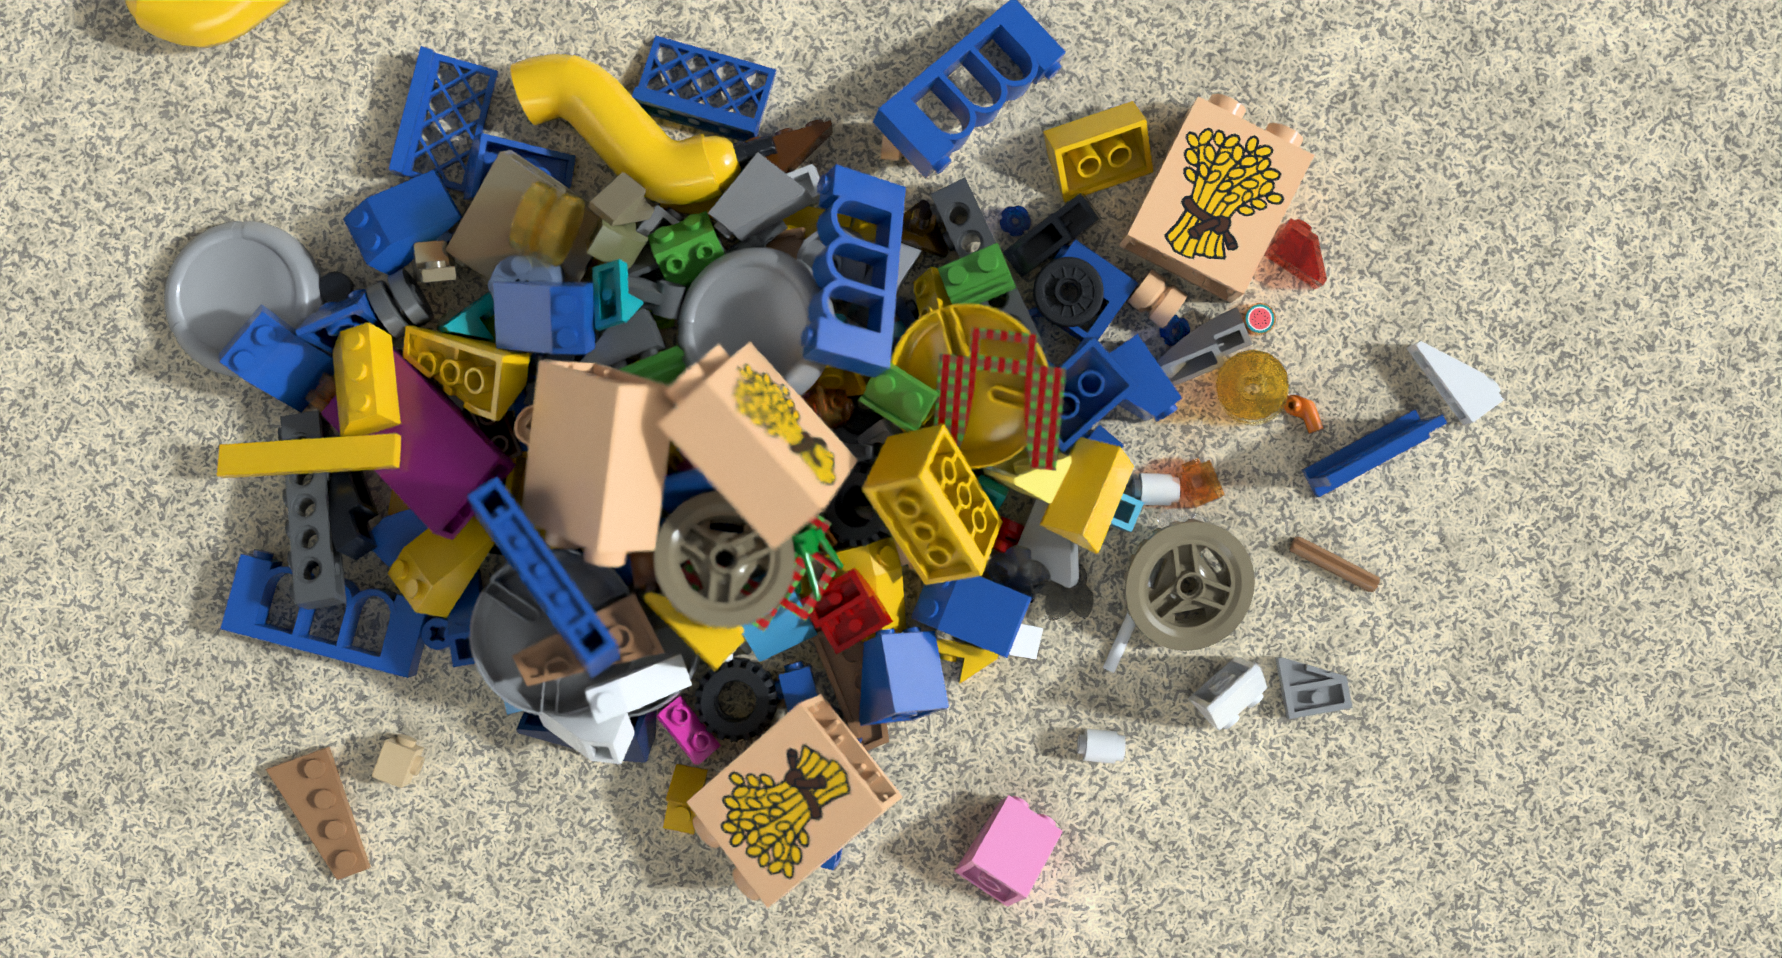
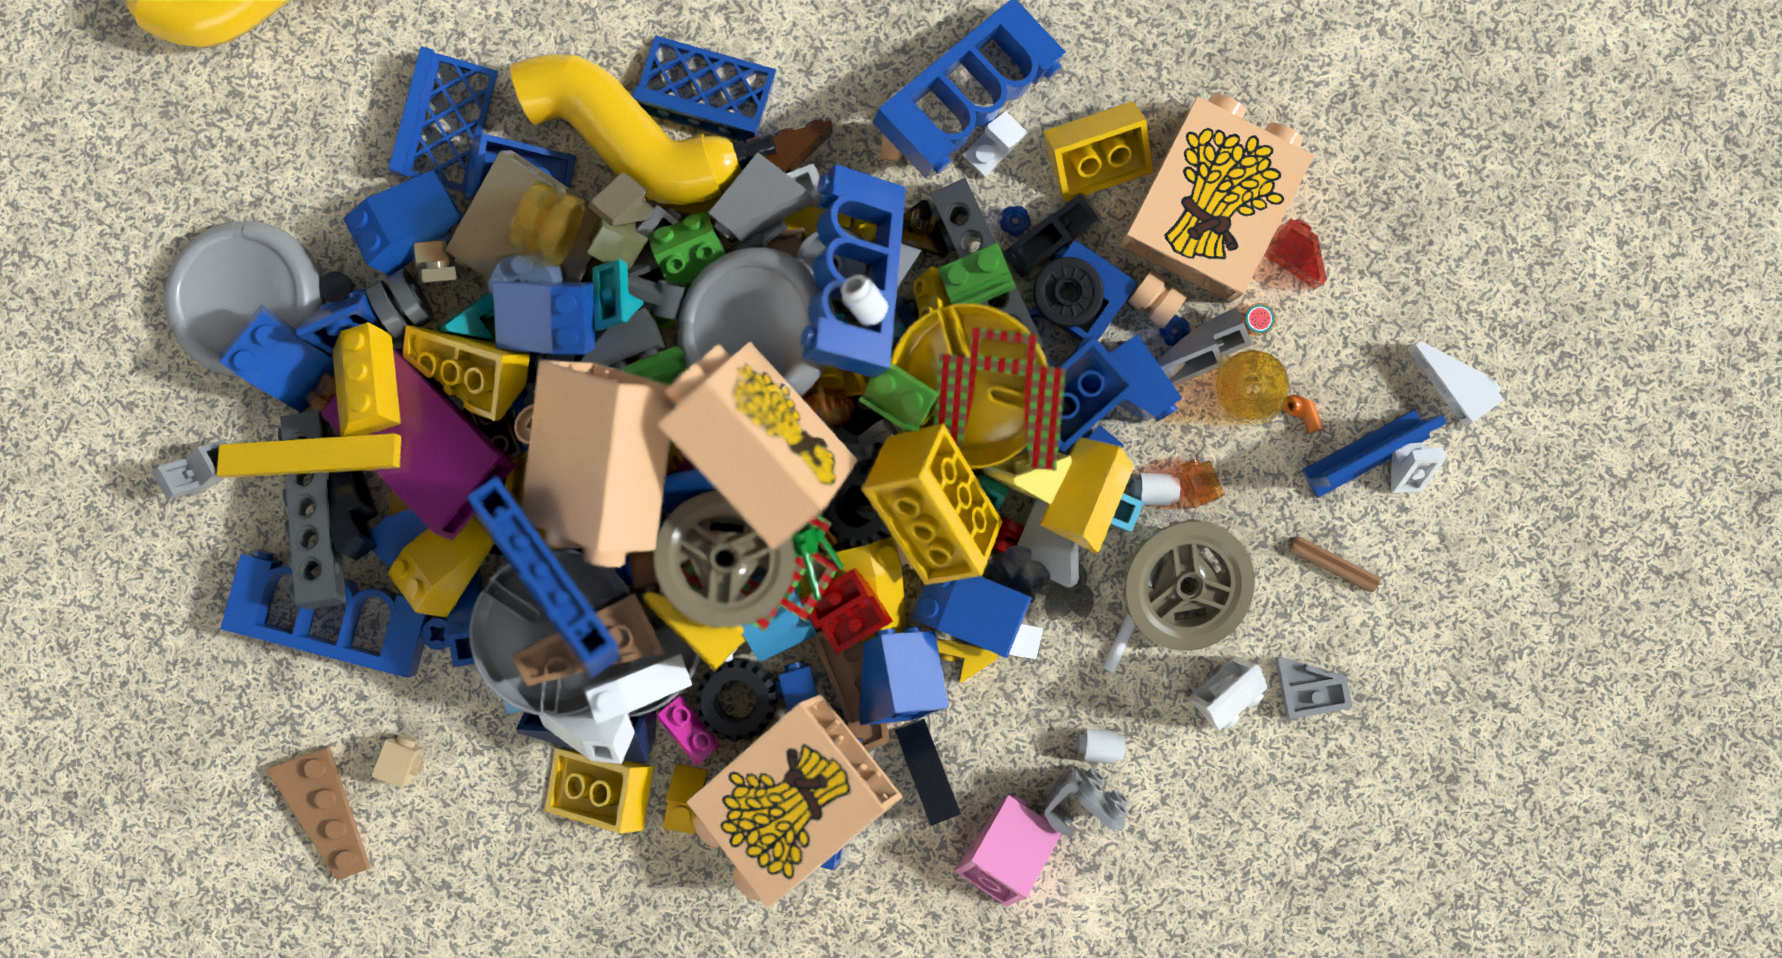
(190, 474): none -> light grey brick
(599, 792): none -> yellow slope
(864, 300): none -> white brick
(927, 772): none -> black slope
(994, 144): none -> white slope
(1087, 788): none -> light grey piece
(1414, 467): none -> white slope

